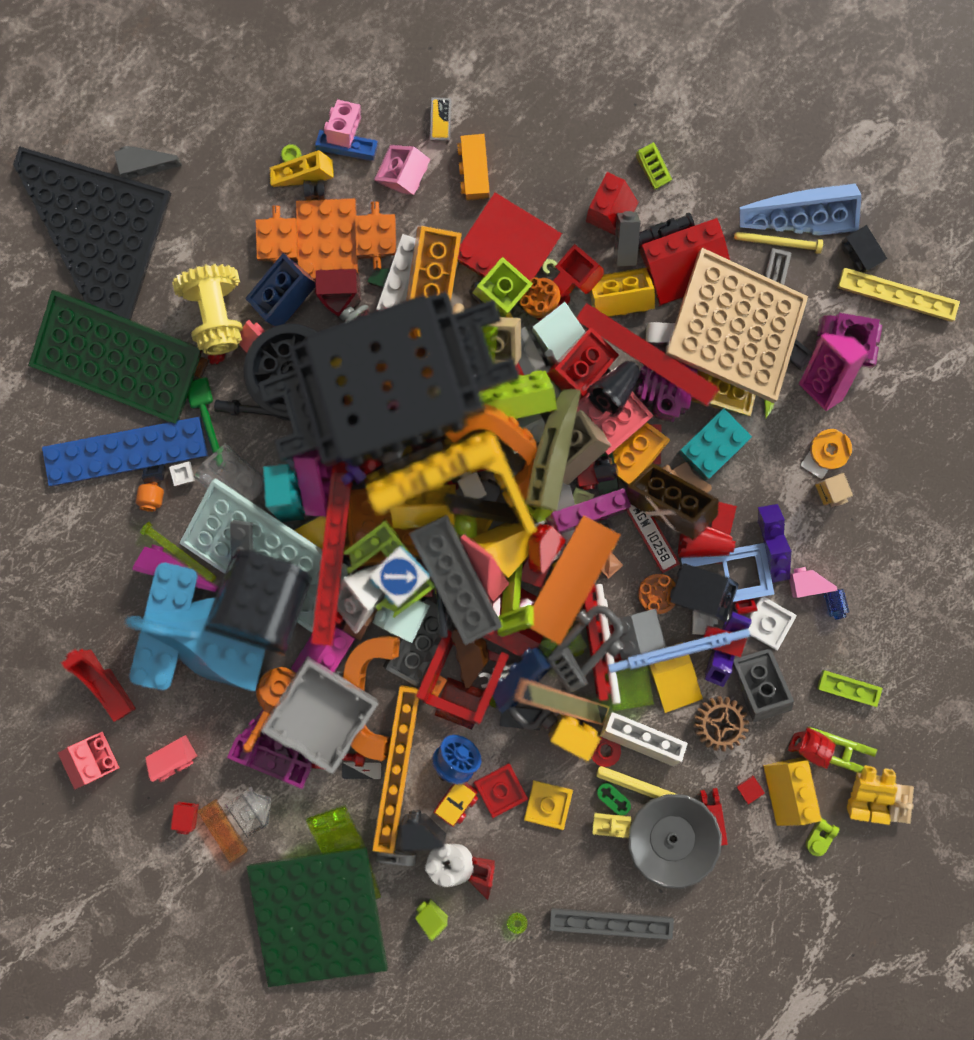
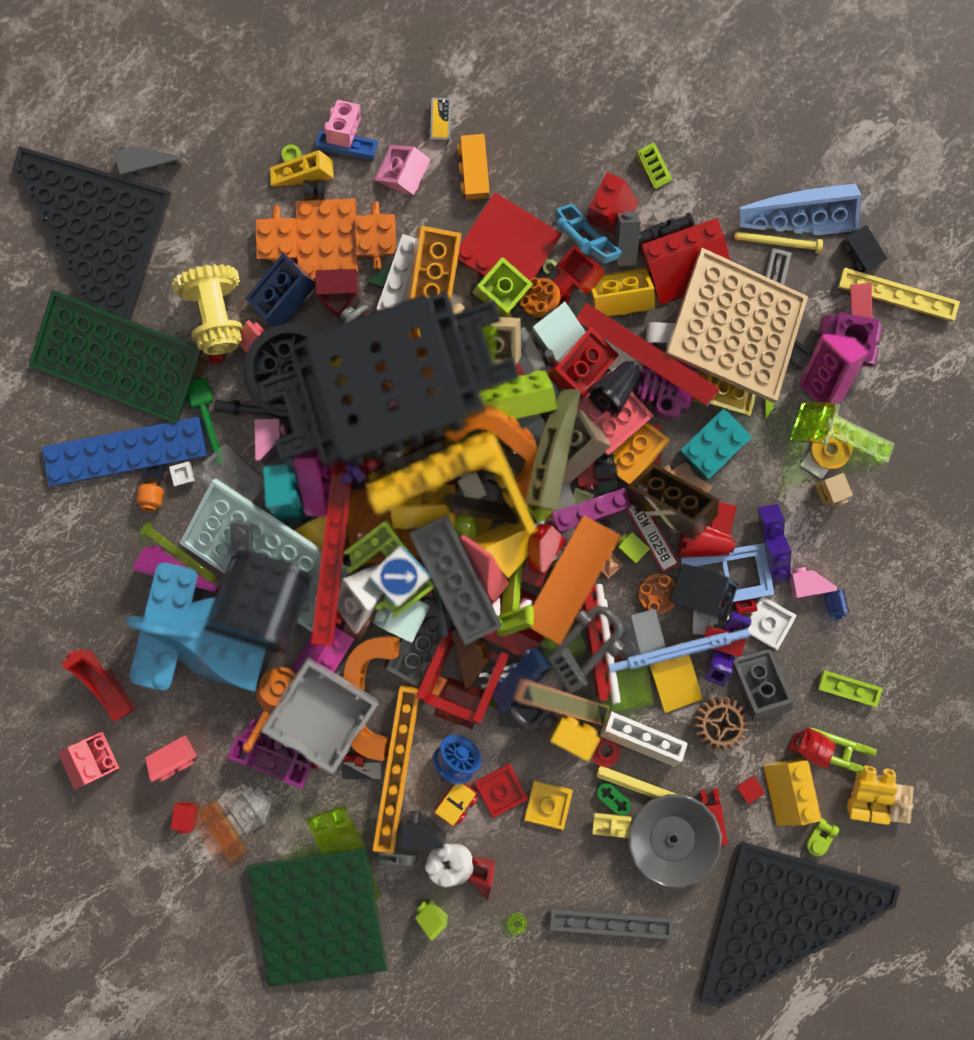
(265, 435): none -> bright pink slope
(588, 247): none -> dark azure bar
(632, 547): none -> lime brick
(781, 913): none -> black plate
(820, 422): none -> clear neon green bracket
(861, 299): none -> coral tile

